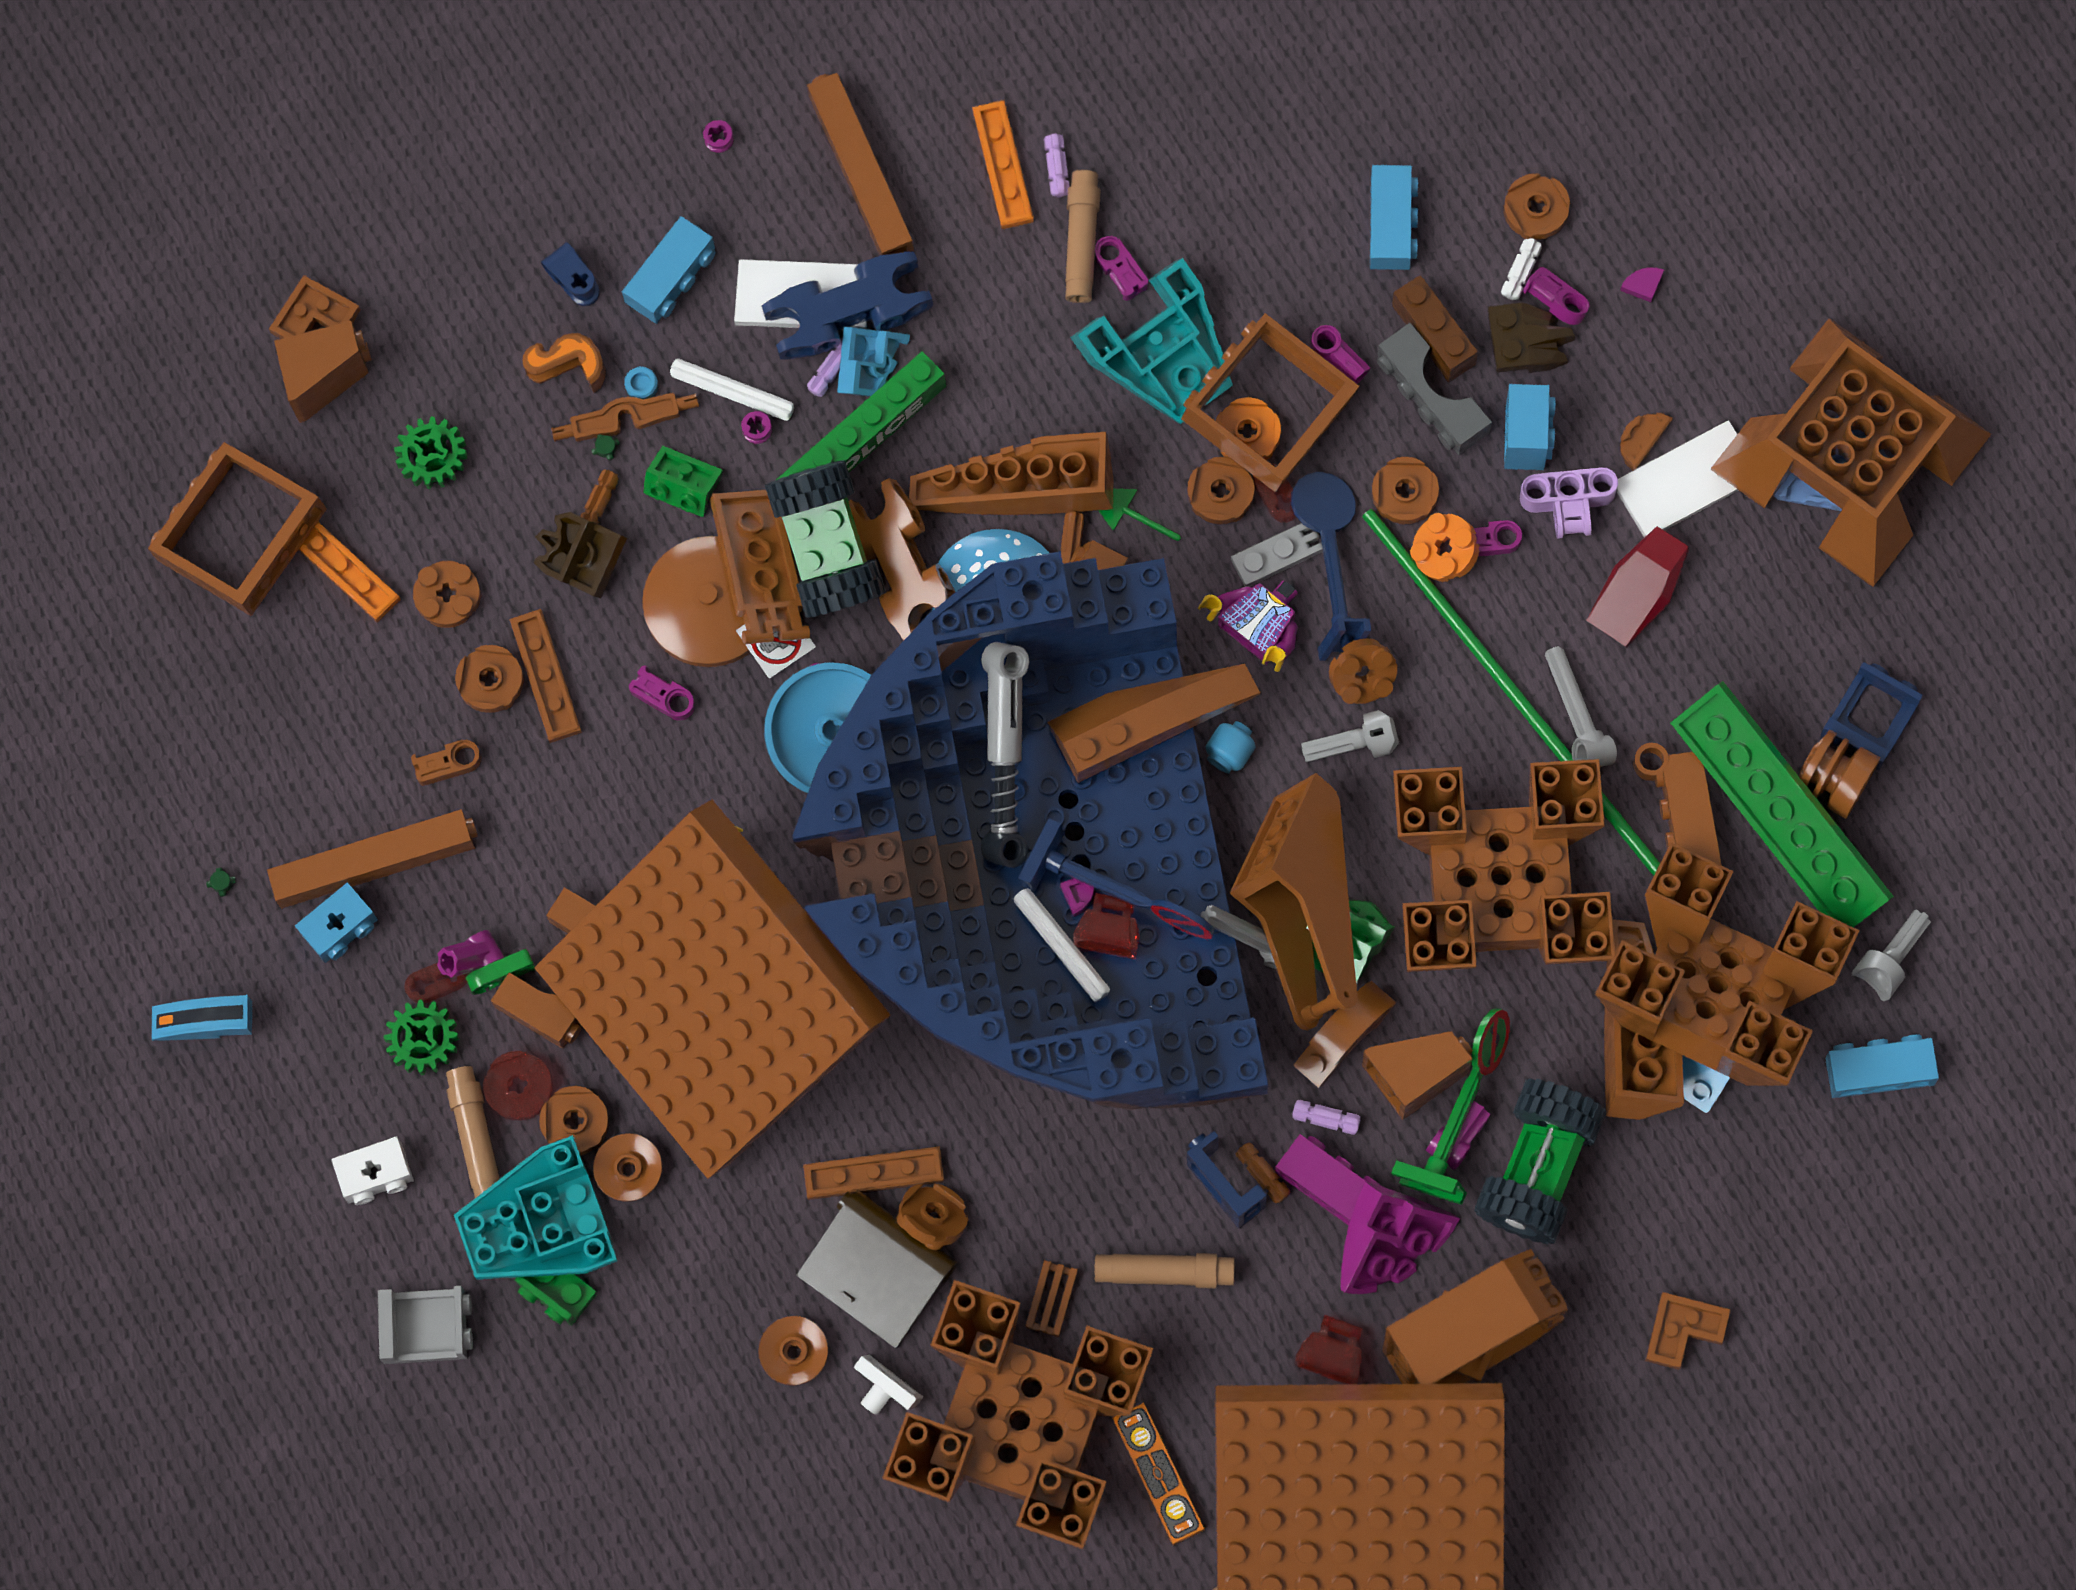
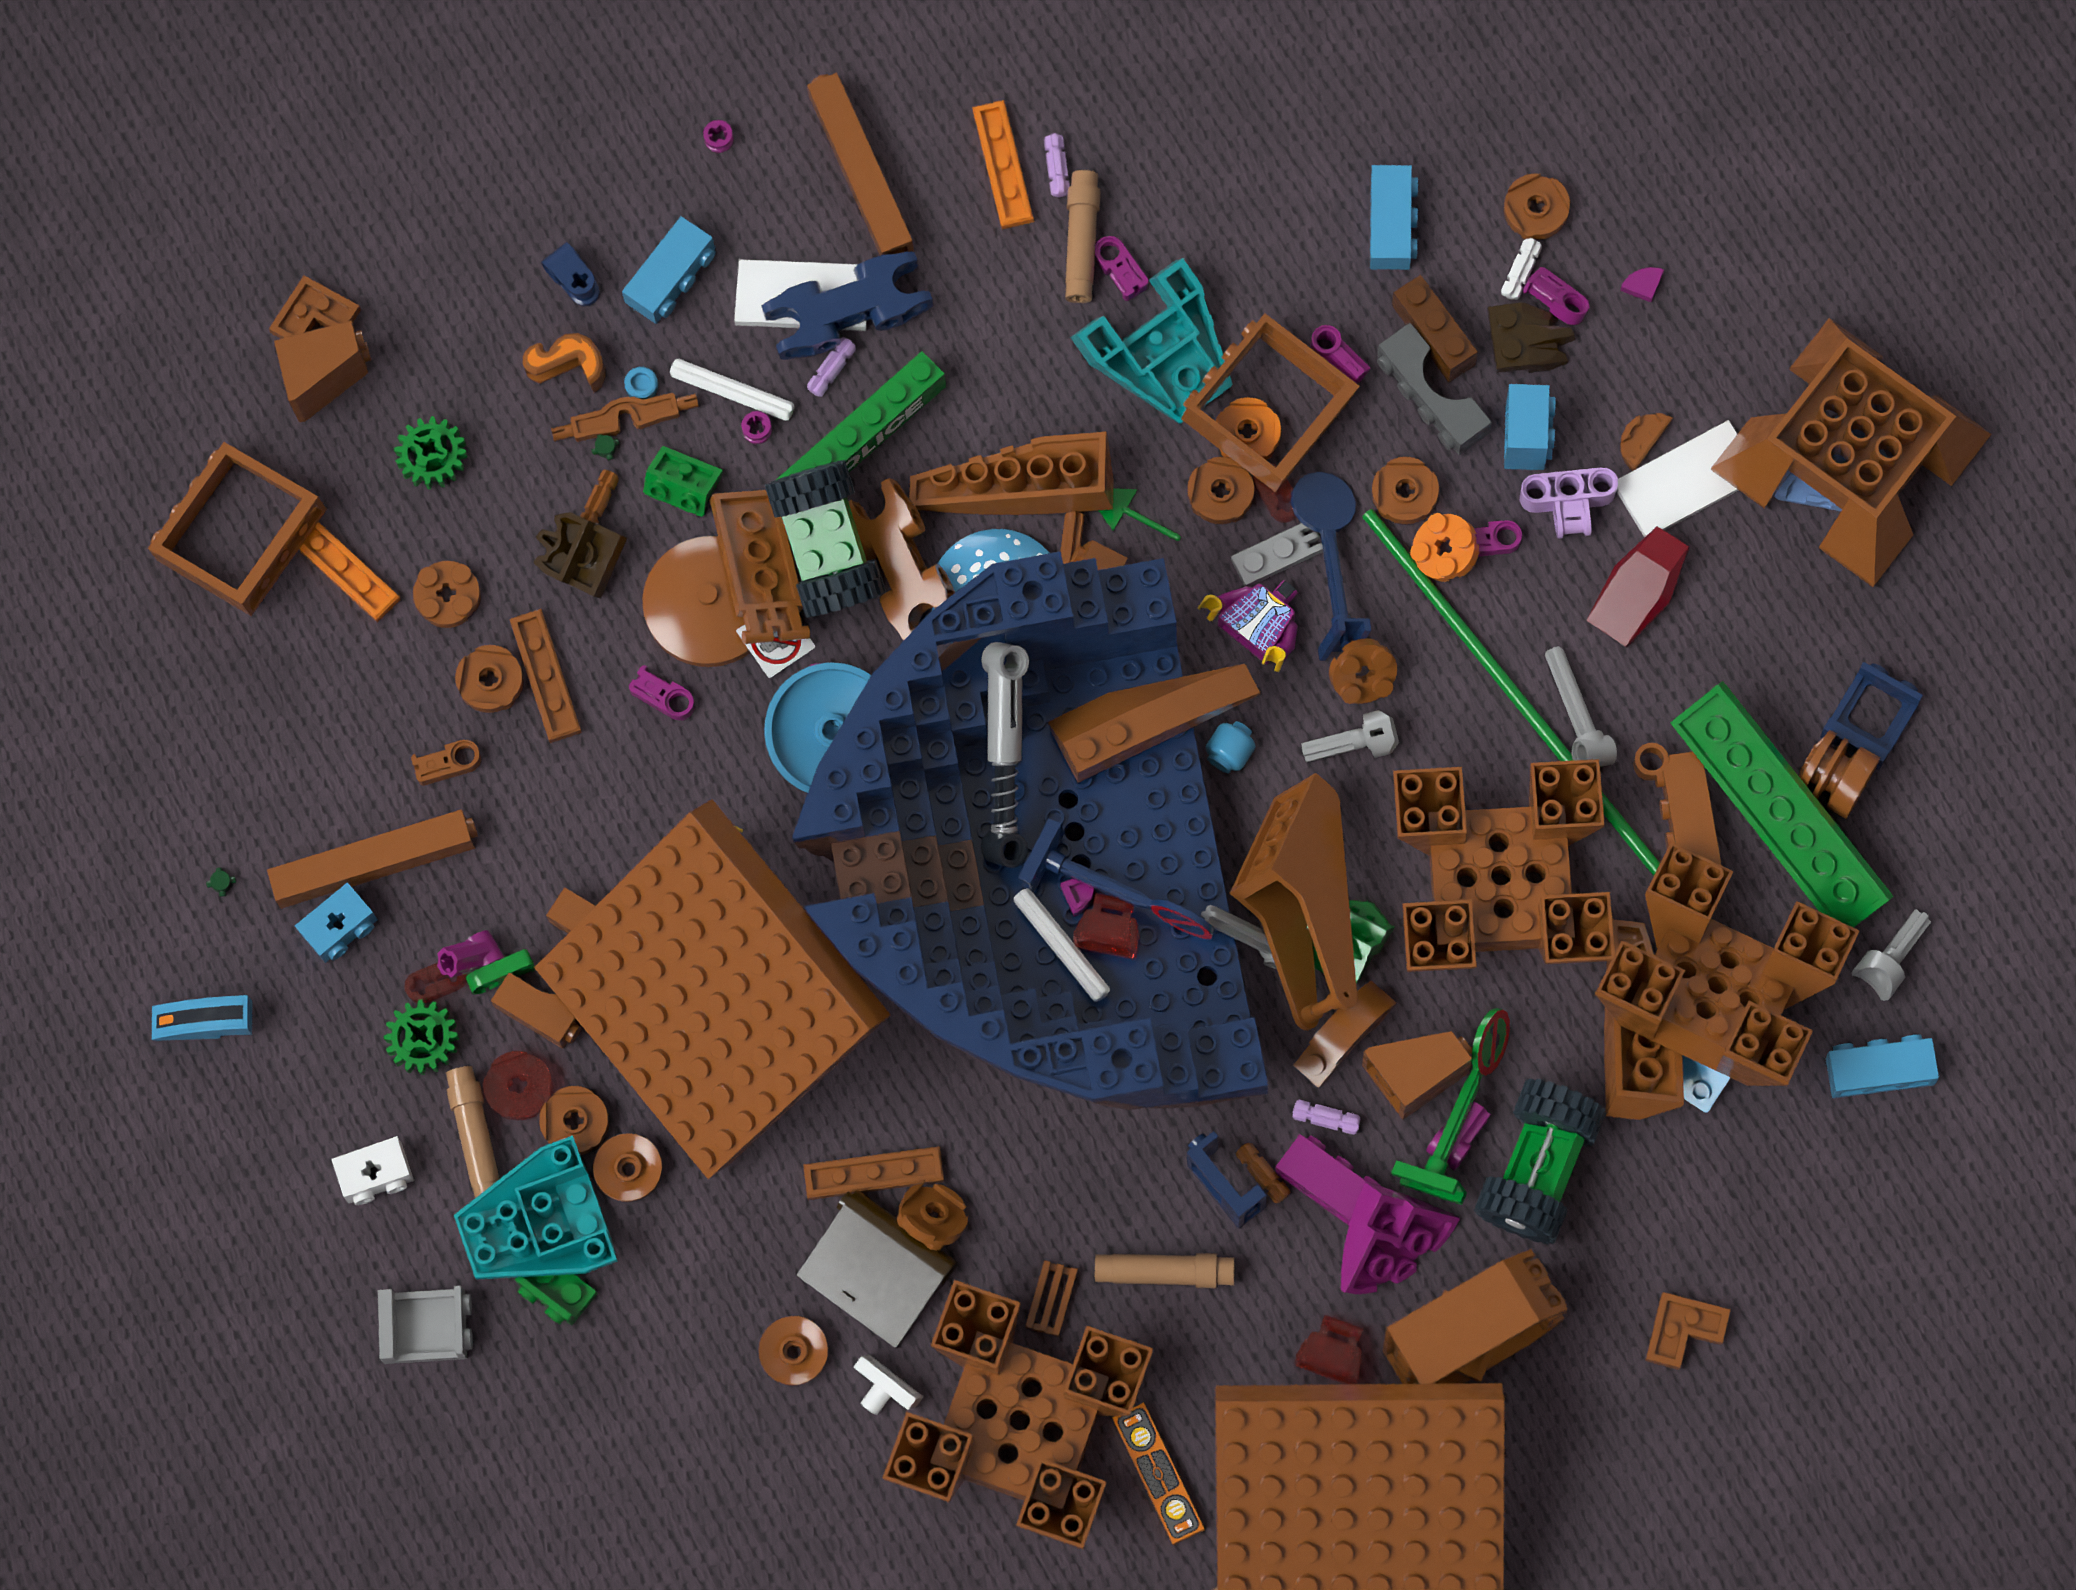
(867, 359): dark azure slope -> none

